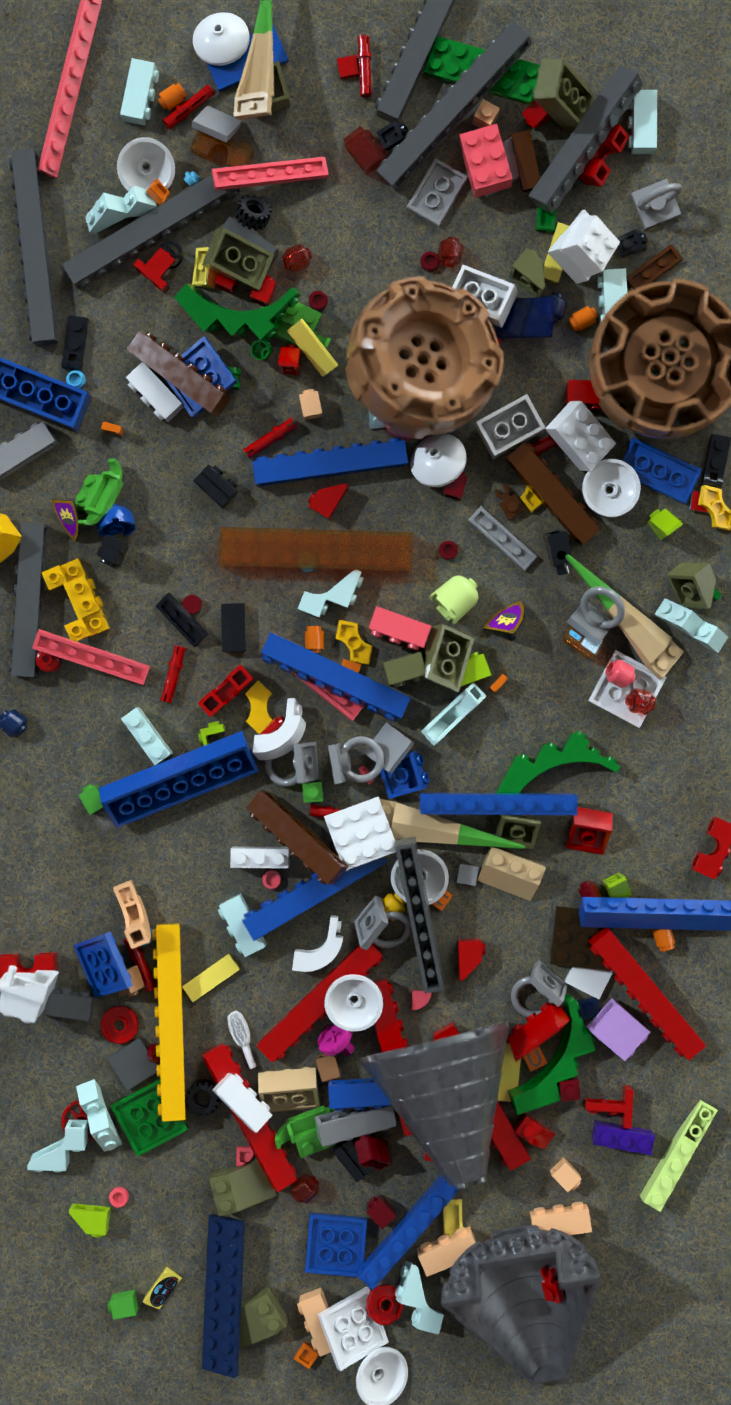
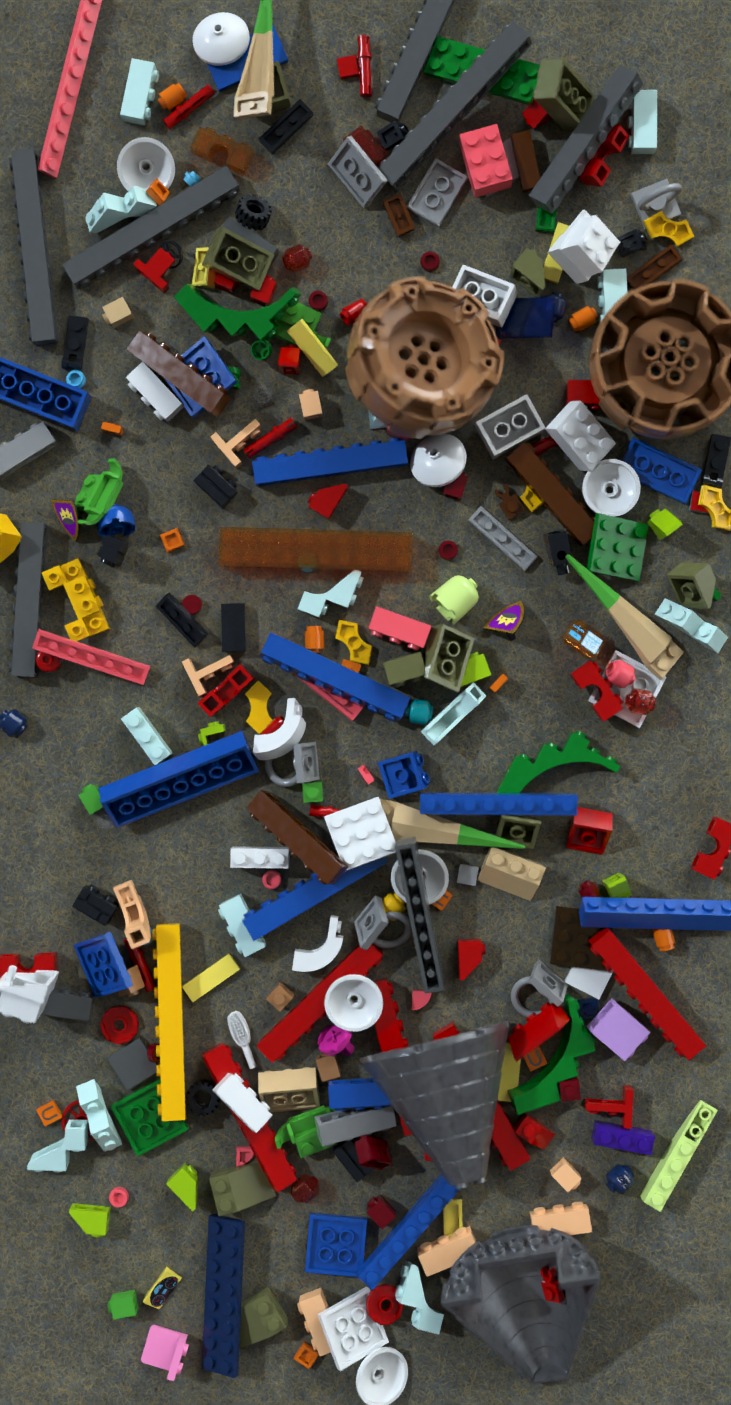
(49, 1113): none -> orange tile
(96, 904): none -> black brick
(117, 313): none -> tan brick
(165, 1349): none -> bright pink bracket
(172, 540): none -> orange tile
(173, 673): red pin -> none
(185, 1185): none -> lime slope
(206, 673): none -> light nougat bracket
(216, 123): light grey tile -> none
(237, 442): none -> light nougat bracket
(269, 173): coral plate -> none
(280, 996): none -> medium nougat brick
(286, 126): none -> black plate
(342, 764): light grey tile -> none
(351, 312): none -> red cone
(357, 171): none -> light grey tile
(393, 745): light grey tile -> none
(398, 215): none -> reddish brown plate
(419, 711): none -> teal head
(450, 252): clear red head -> none
(485, 114): light nougat brick -> none
(591, 621): light grey tile -> none
(608, 702): none -> red arch
(617, 547): none -> green plate
(620, 1179): none -> dark blue head
(660, 225): none -> yellow tile

